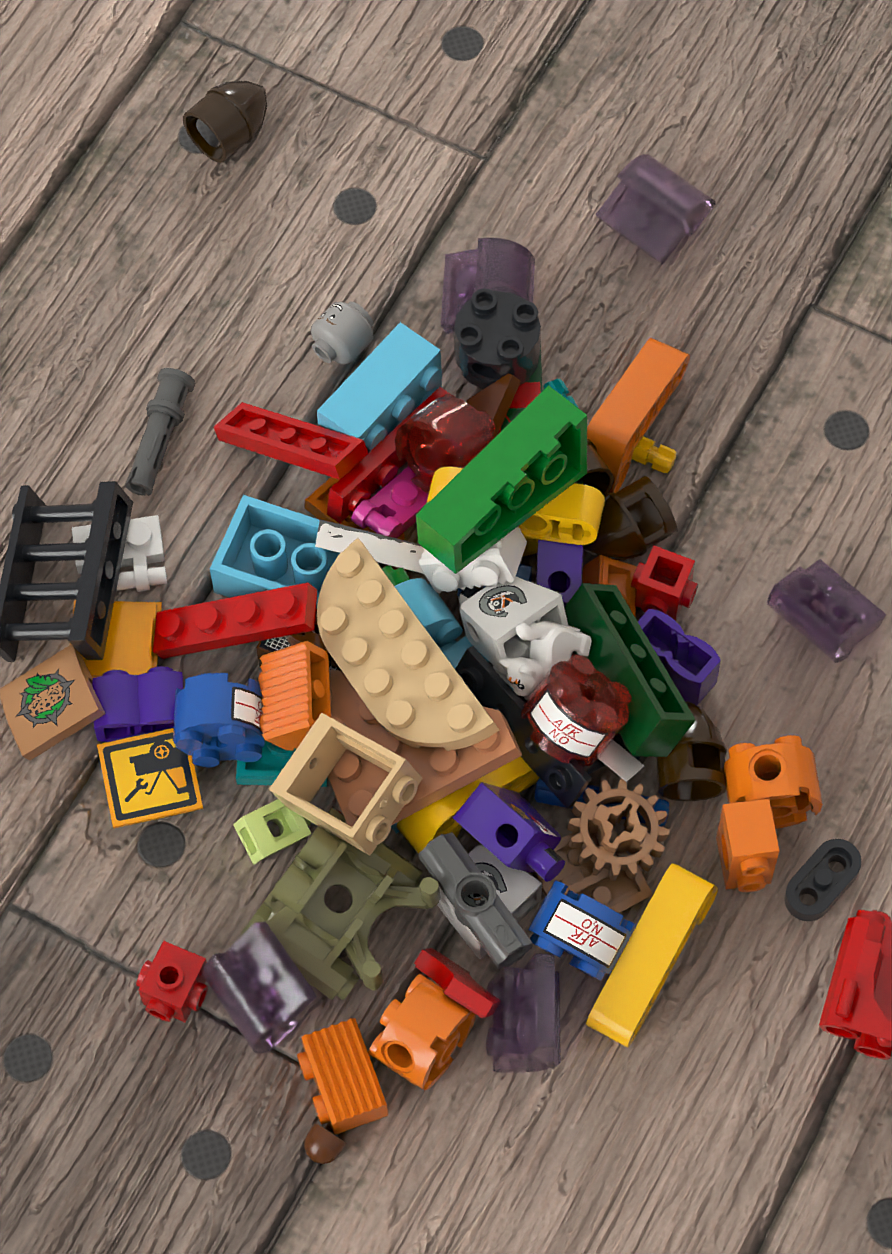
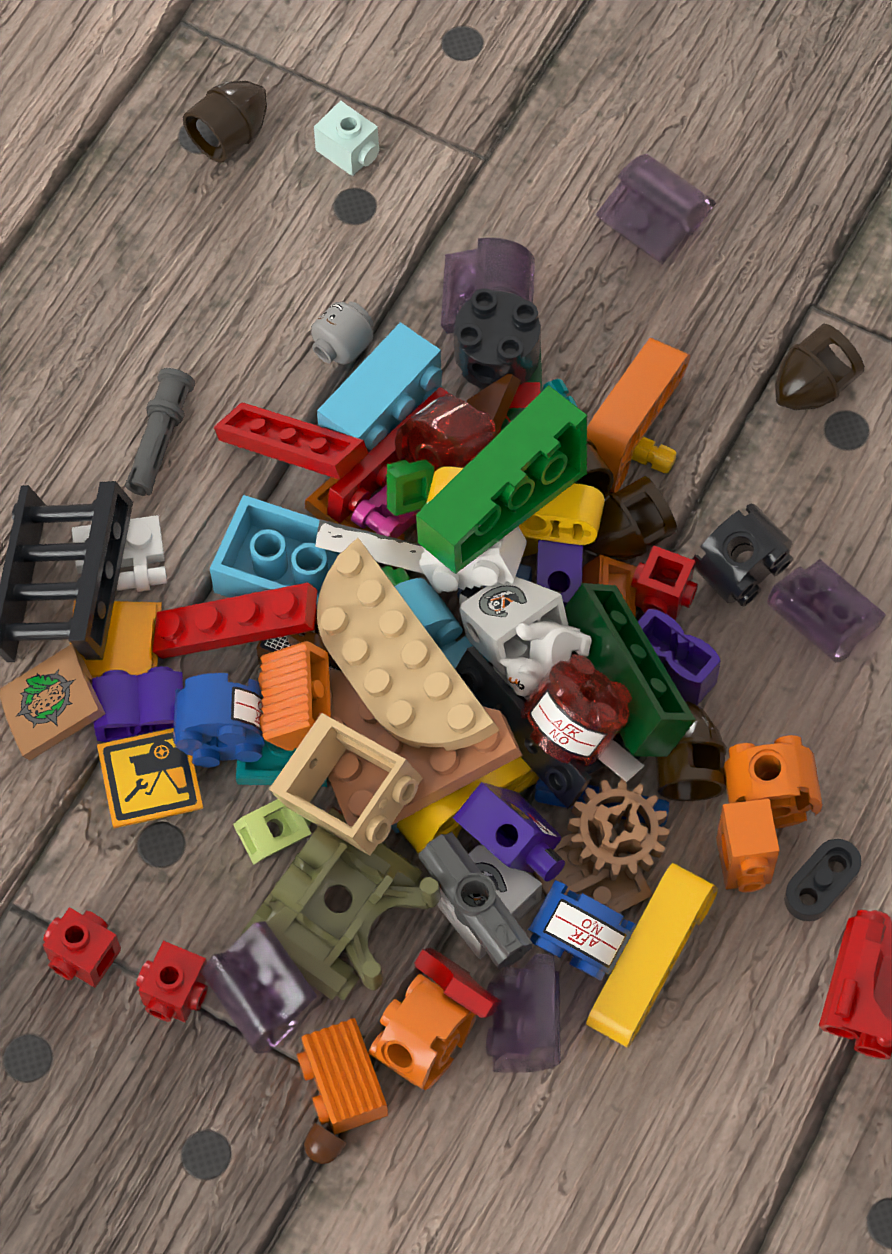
(80, 946): none -> red brick
(347, 138): none -> light aqua brick
(408, 485): none -> green tile
(734, 536): none -> black brick
(813, 373): none -> dark brown helmet

